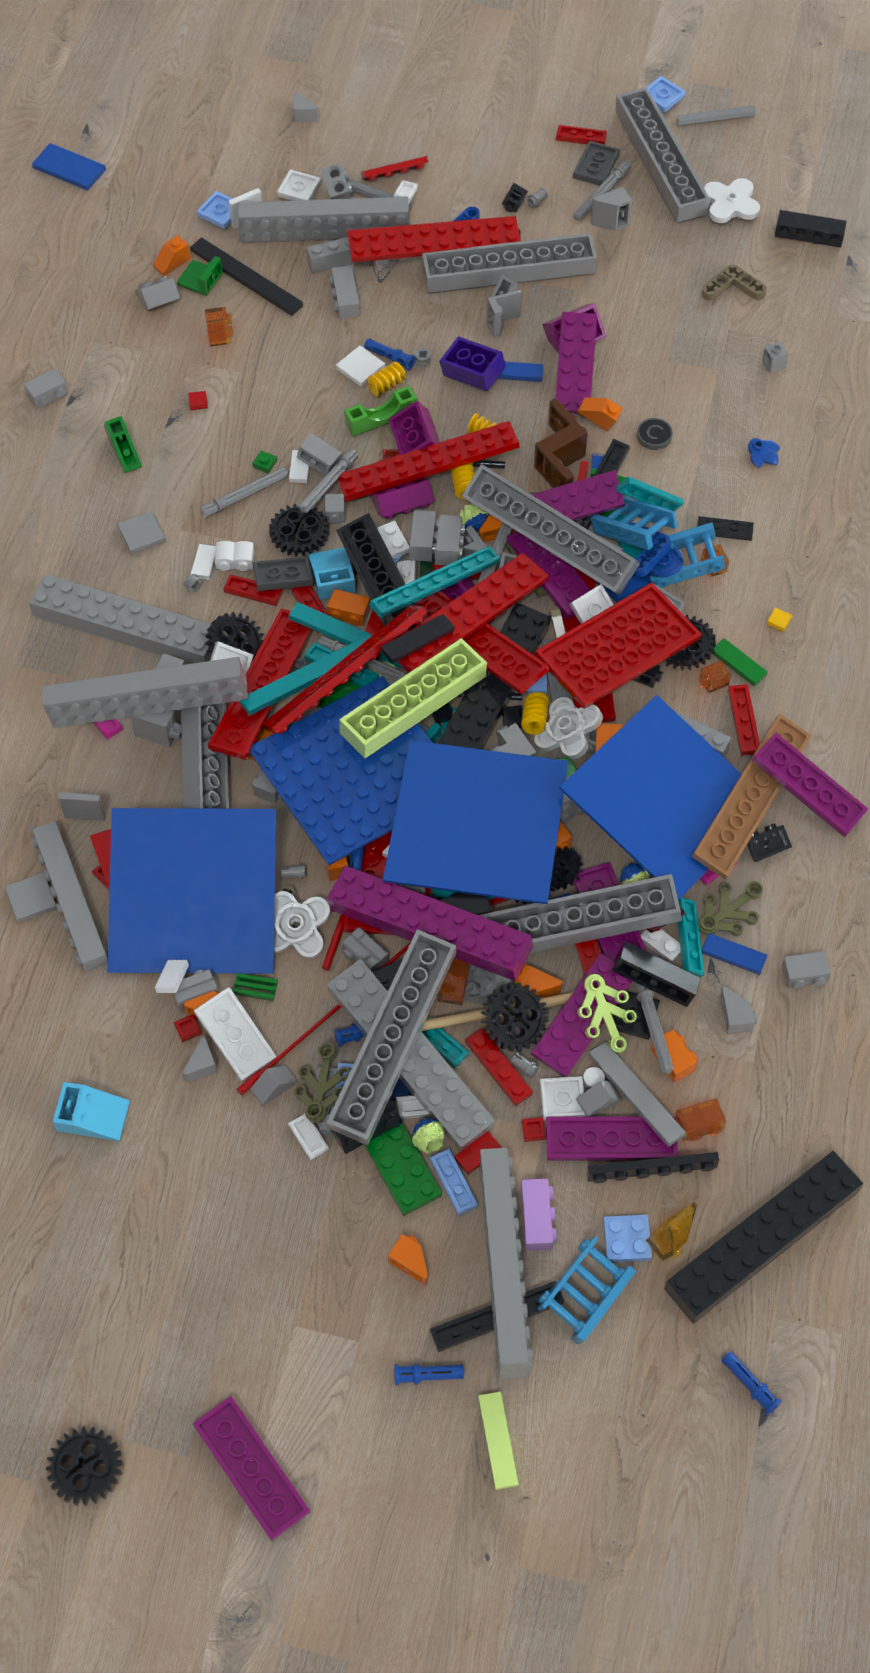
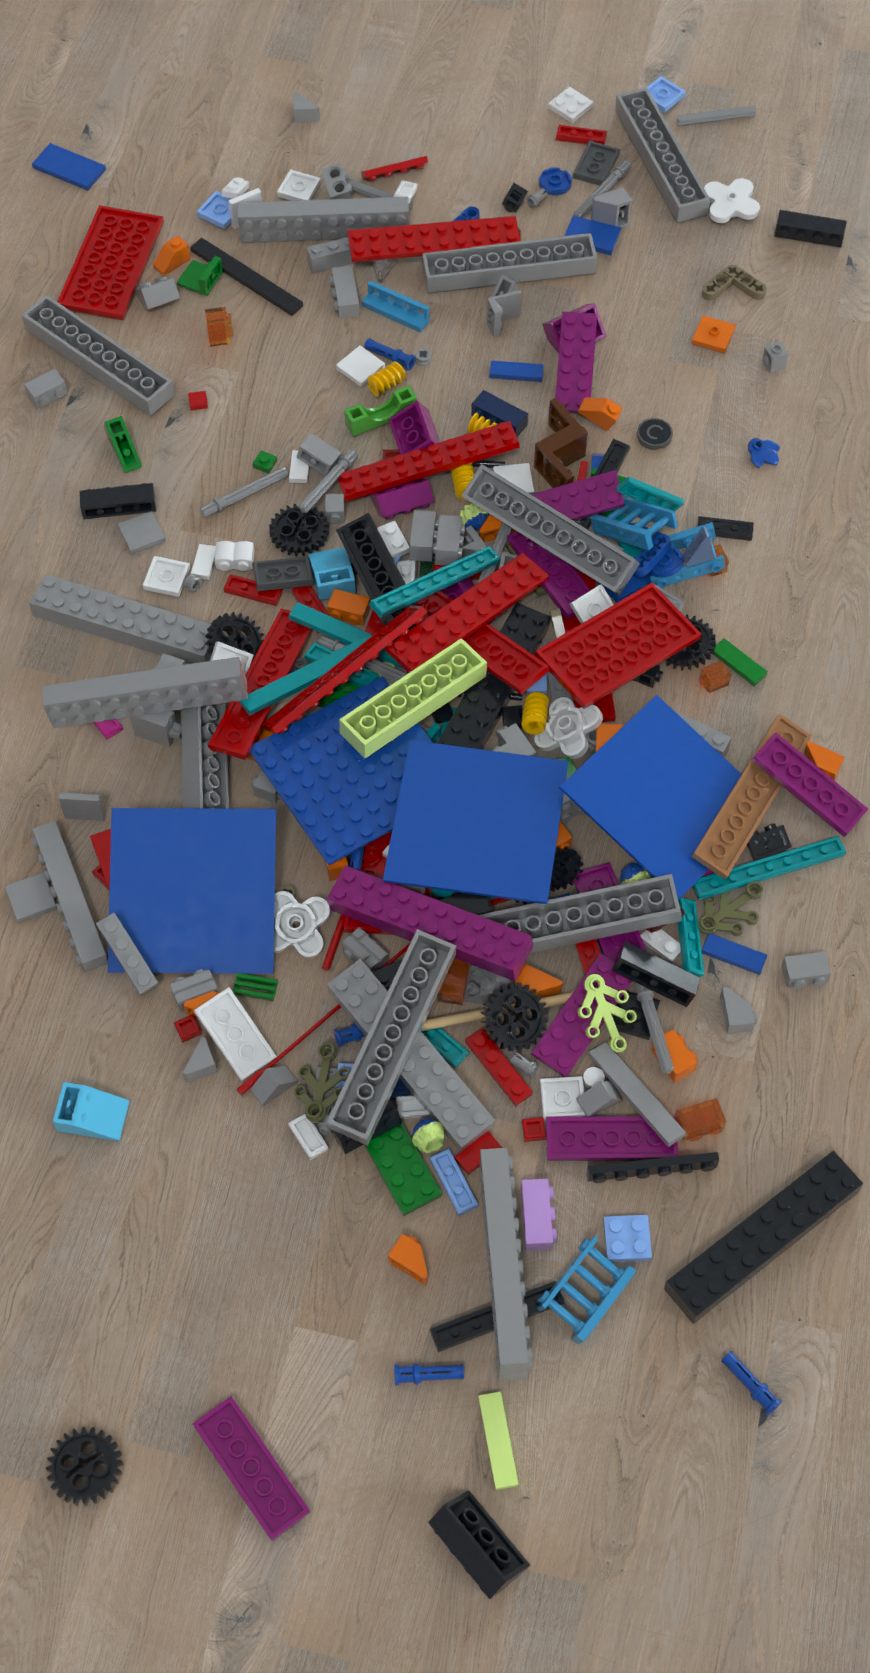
(98, 355): none -> light grey brick
(110, 262): none -> red plate
(117, 501): none -> black brick
(127, 954): none -> light grey brick
(166, 576): none -> white plate
(171, 976): white tile -> none
(235, 188): none -> white plate
(293, 871): light grey pin -> none
(396, 309): none -> dark azure fence
(417, 638): black tile -> none
(472, 363): dark purple brick -> none
(478, 1544): none -> black slope
(499, 411): none -> dark blue brick
(517, 474): none -> white tile
(555, 181): none -> blue tile
(570, 105): none -> white plate
(603, 234): none -> blue tile
(673, 1233): clear yellow slope -> none
(699, 550): none -> sand blue slope
(713, 334): none -> orange plate
(744, 719): red plate -> none
(770, 867): none -> teal tile
(779, 619): yellow tile -> none
(825, 759): none -> orange slope

